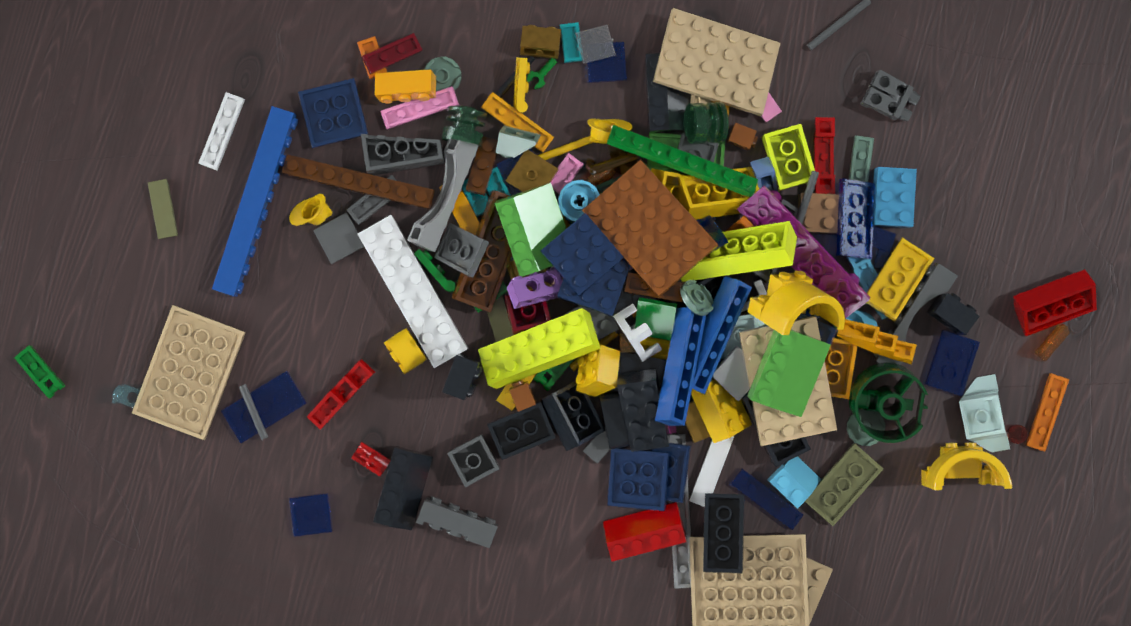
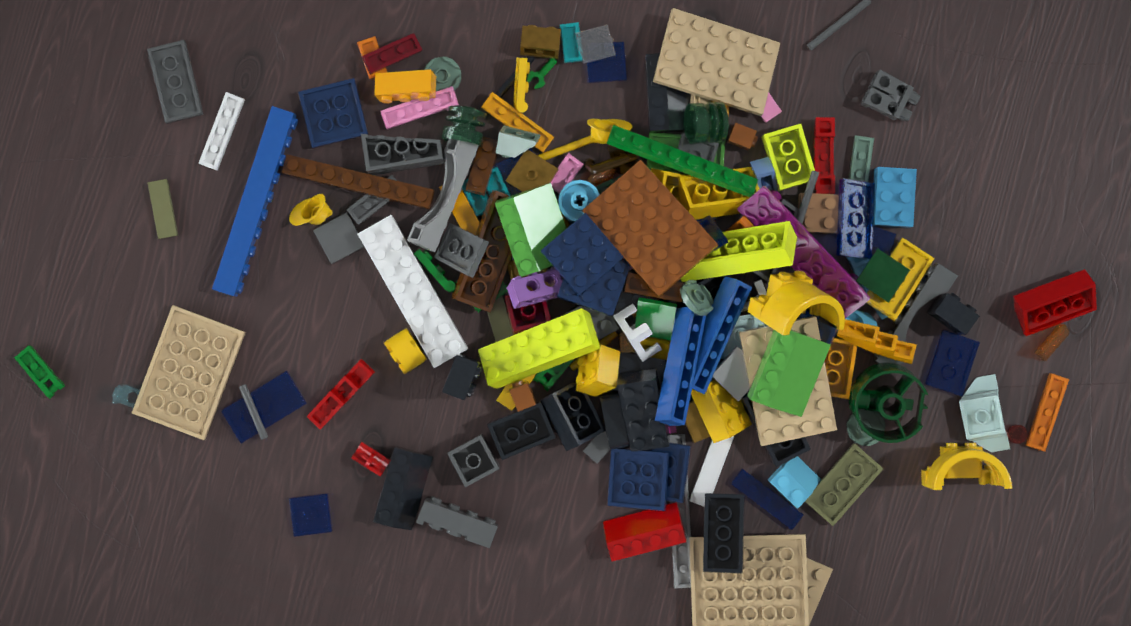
(175, 81): none -> dark grey tile
(883, 275): none -> dark green slope

